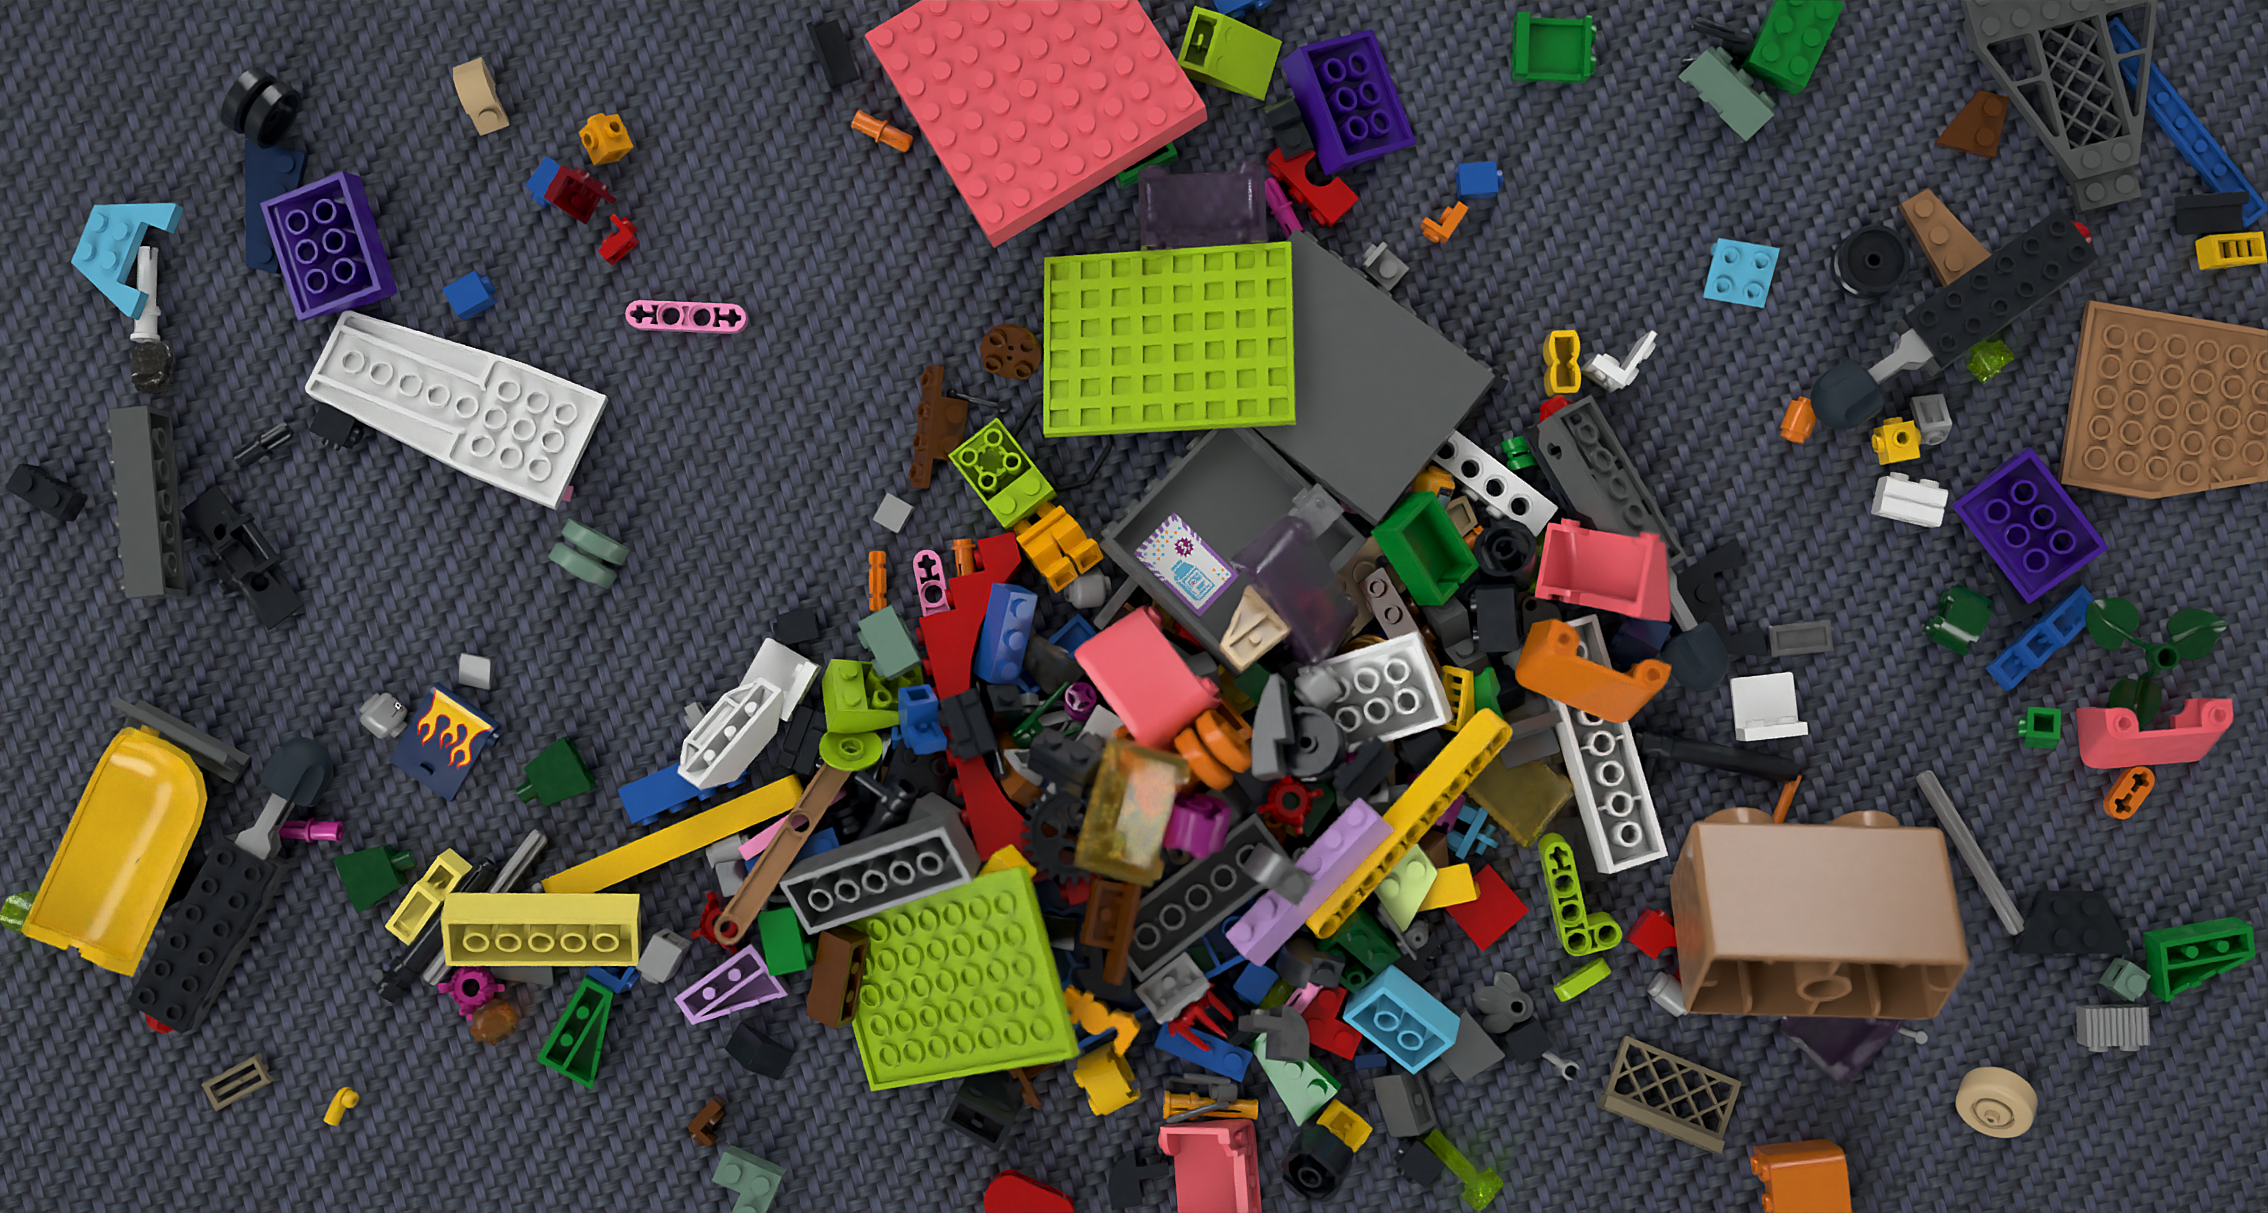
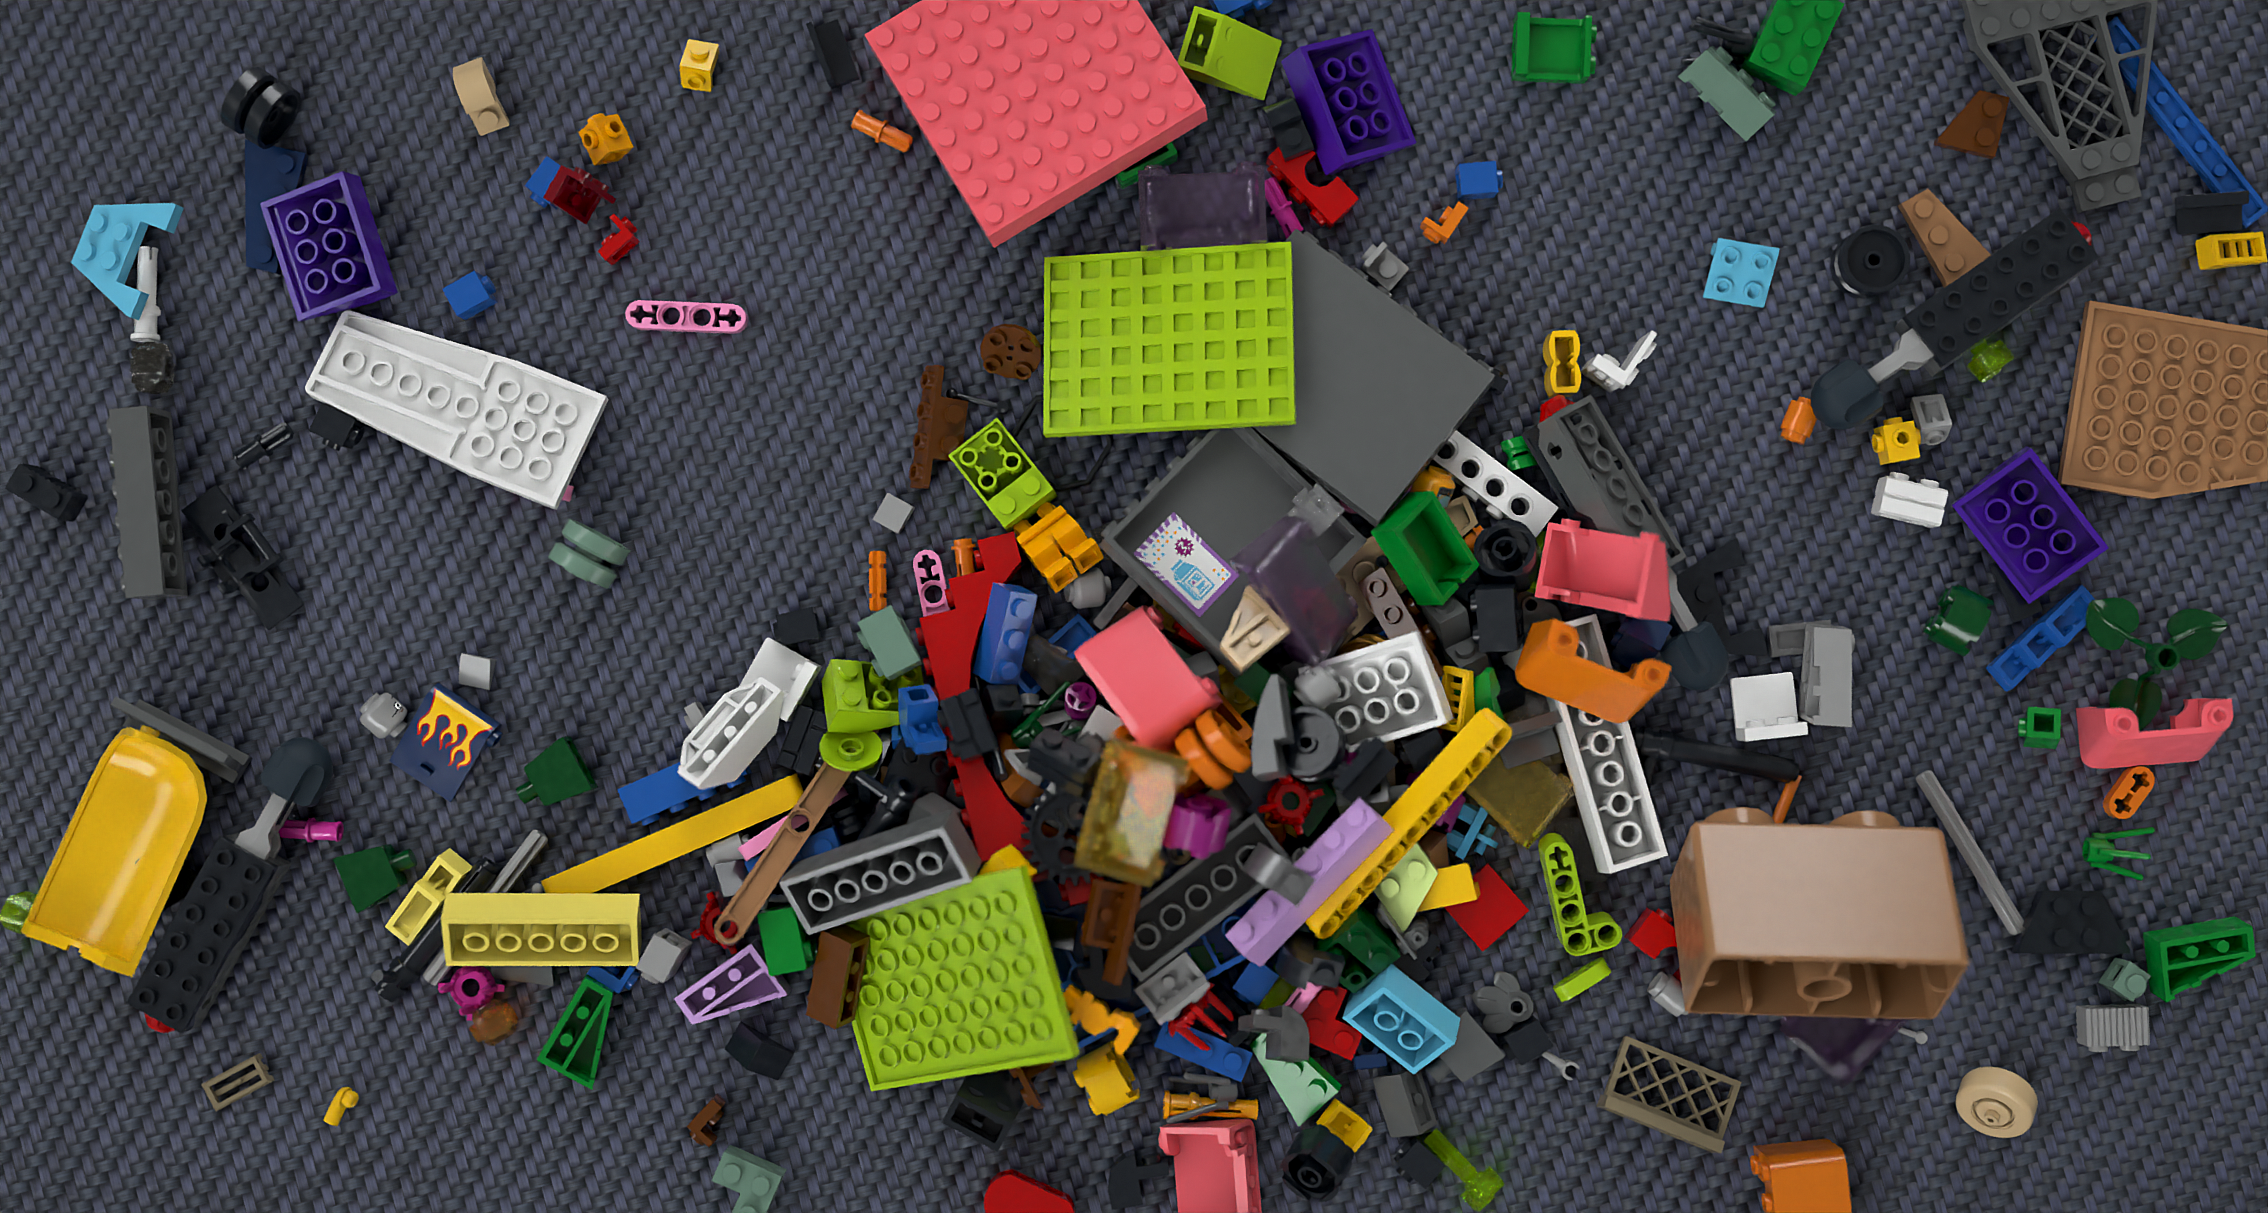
(698, 65): none -> yellow bracket
(1827, 676): none -> light grey wedge
(2098, 851): none -> green plant

